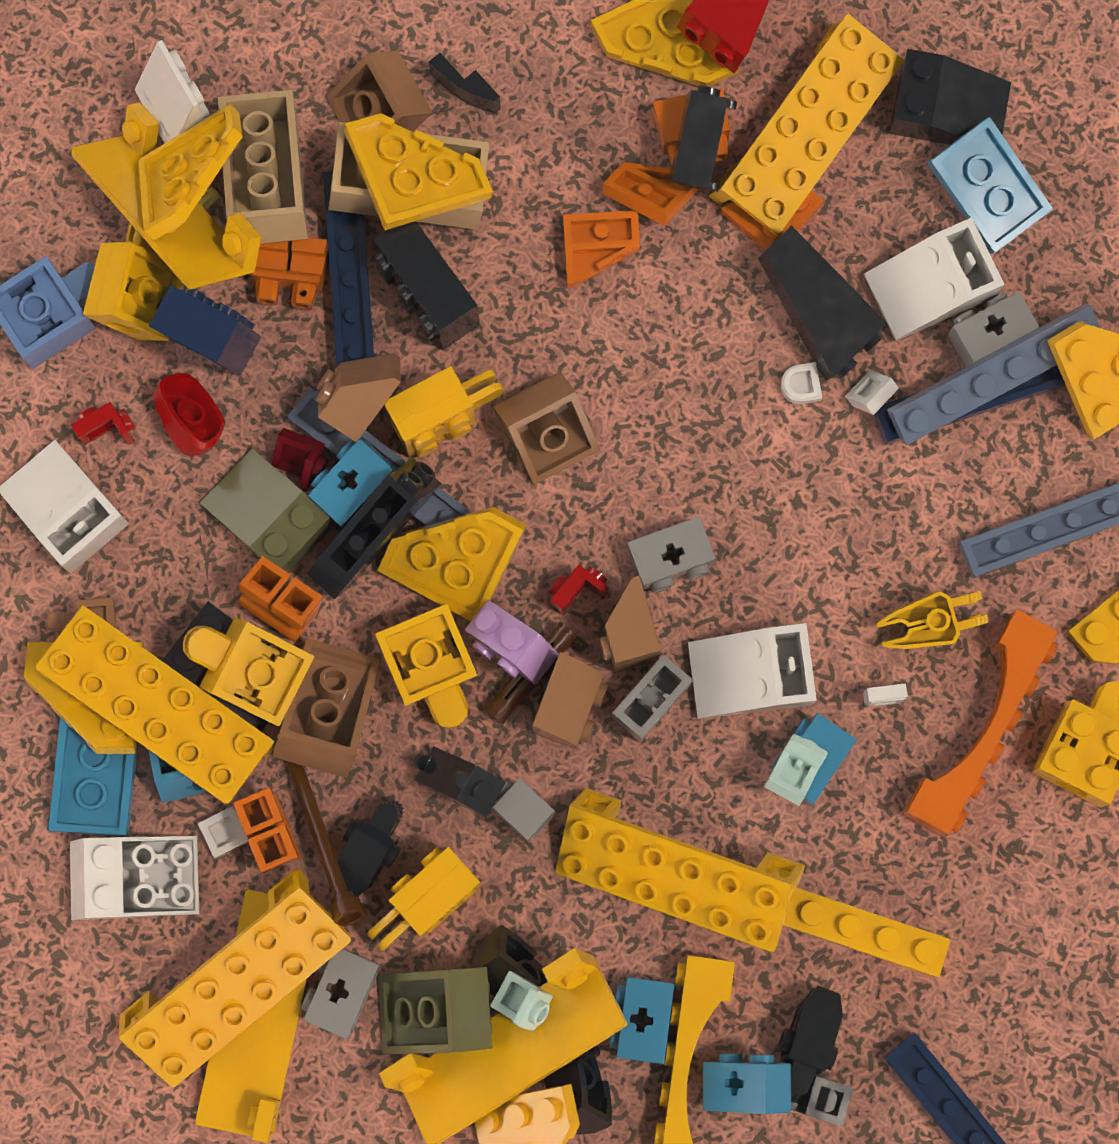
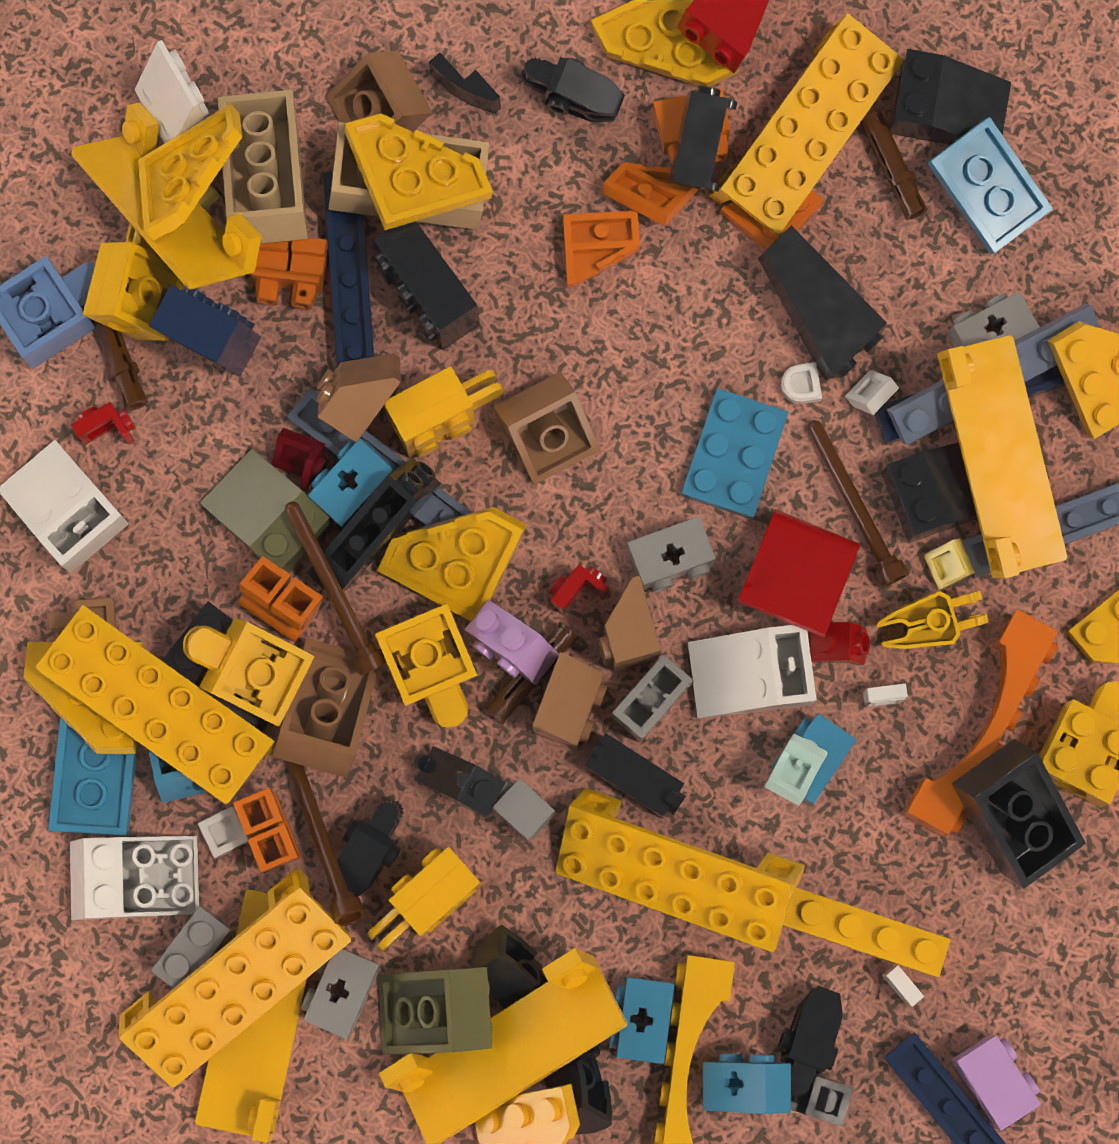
(122, 367): none -> reddish brown pin
(188, 414): red piece -> none
(193, 946): none -> light grey brick
(366, 654): none -> reddish brown piece
(522, 1001): light aqua bracket -> none
(573, 89): none -> black hinge
(635, 776): none -> black brick
(734, 454): none -> dark azure plate
(799, 573): none -> red door
(842, 644): none -> red bracket
(888, 567): none -> reddish brown piece
(899, 178): none -> reddish brown pin
(902, 985): none -> white tile
(930, 491): none -> black slope
(934, 280): white slope -> none
(949, 564): none -> light yellow tile
(996, 1081): none -> lavender brick
(1002, 456): none -> yellow bracket
(1019, 813): none -> black brick

